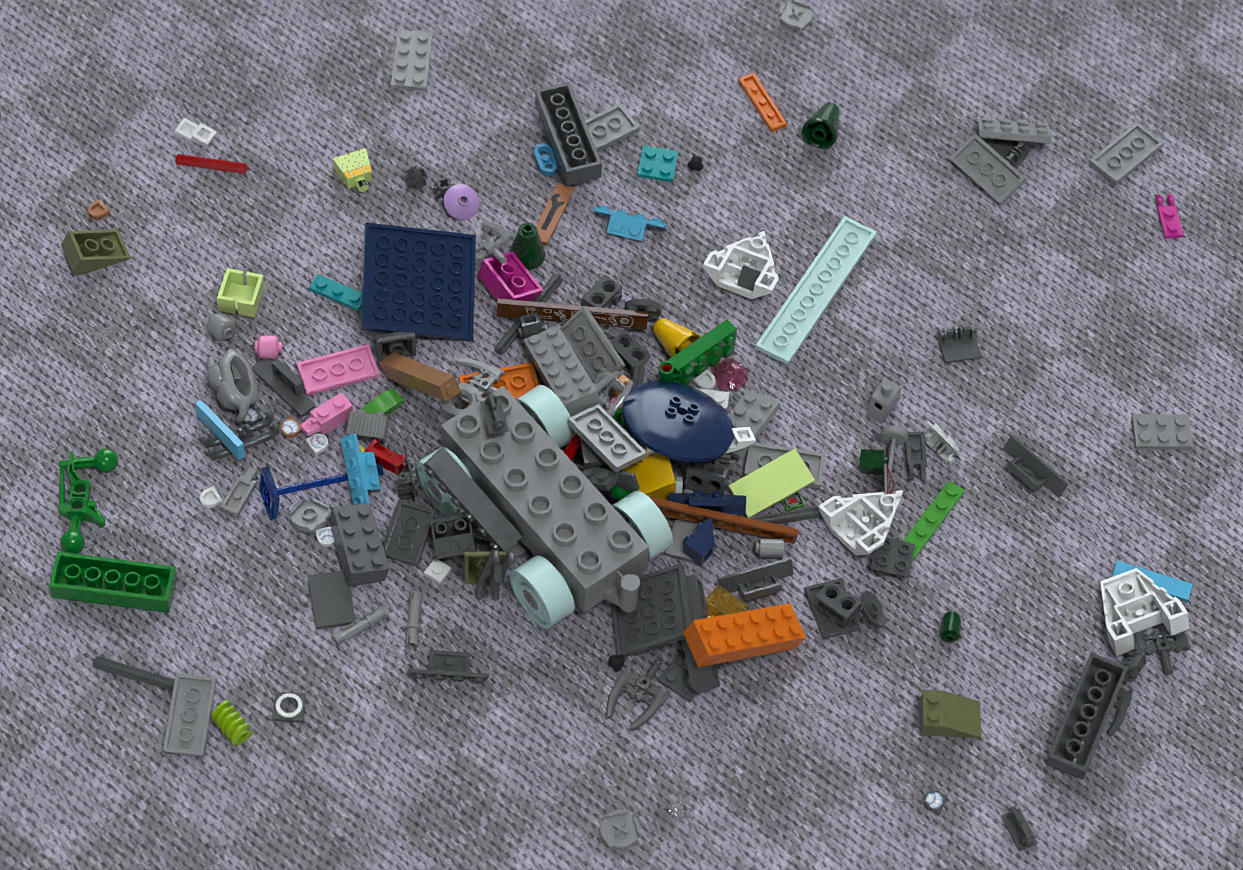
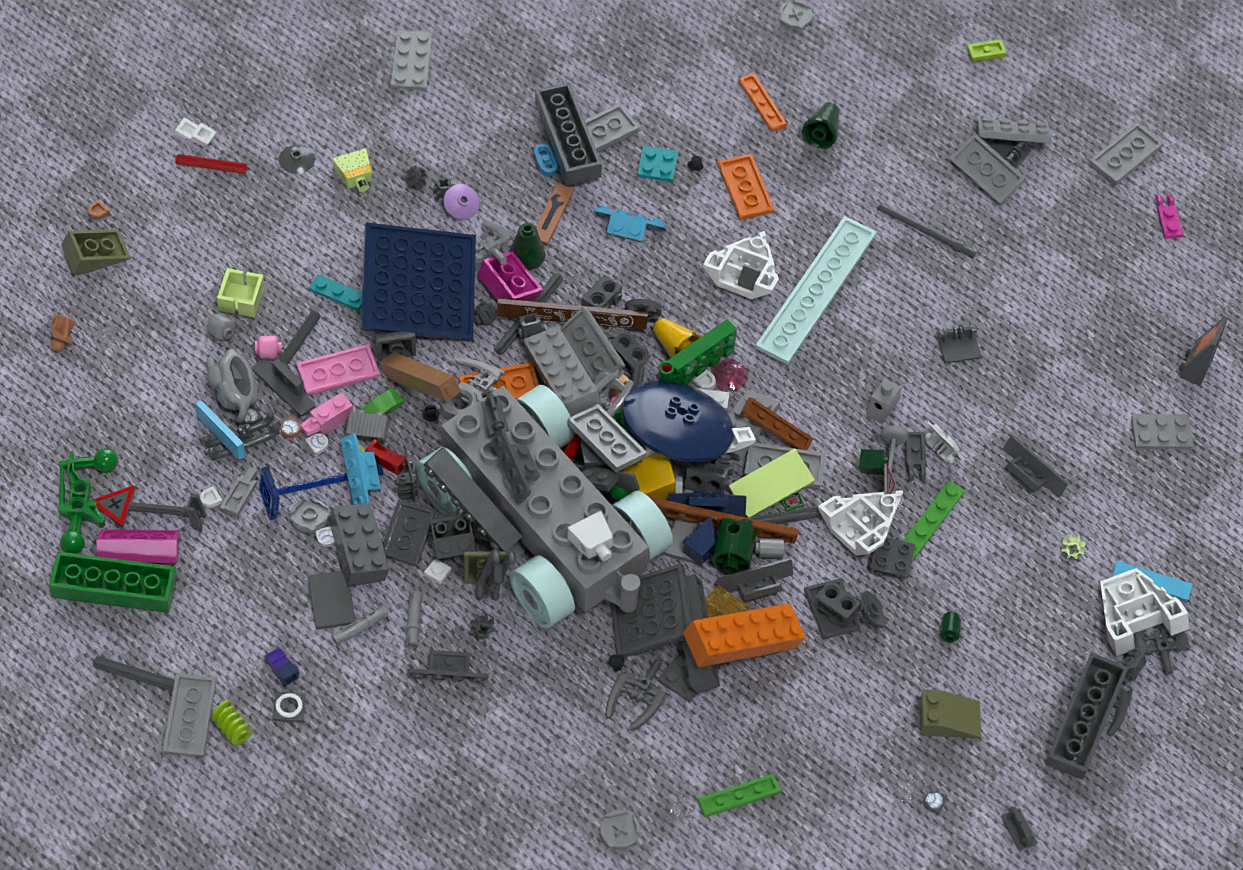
(61, 330): none -> nougat piece
(119, 503): none -> dark grey piece
(139, 545): none -> dark pink slope
(282, 666): none -> leg
(298, 164): none -> dark grey dish
(299, 337): none -> dark grey axle
(430, 413): none -> black piece
(482, 620): none -> dark grey gear
(484, 313): none -> dark grey gear
(516, 464): none -> dark grey bracket
(592, 536): none -> white torso
(734, 545): none -> dark green cylinder
(738, 795): none -> bright green tile
(745, 186): none -> orange tile
(775, 425): none -> dark orange tile
(958, 245): none -> dark grey bar
(986, 50): none -> lime plate
(1071, 541): none -> yellowish green gear
(1202, 354): none -> dark grey slope

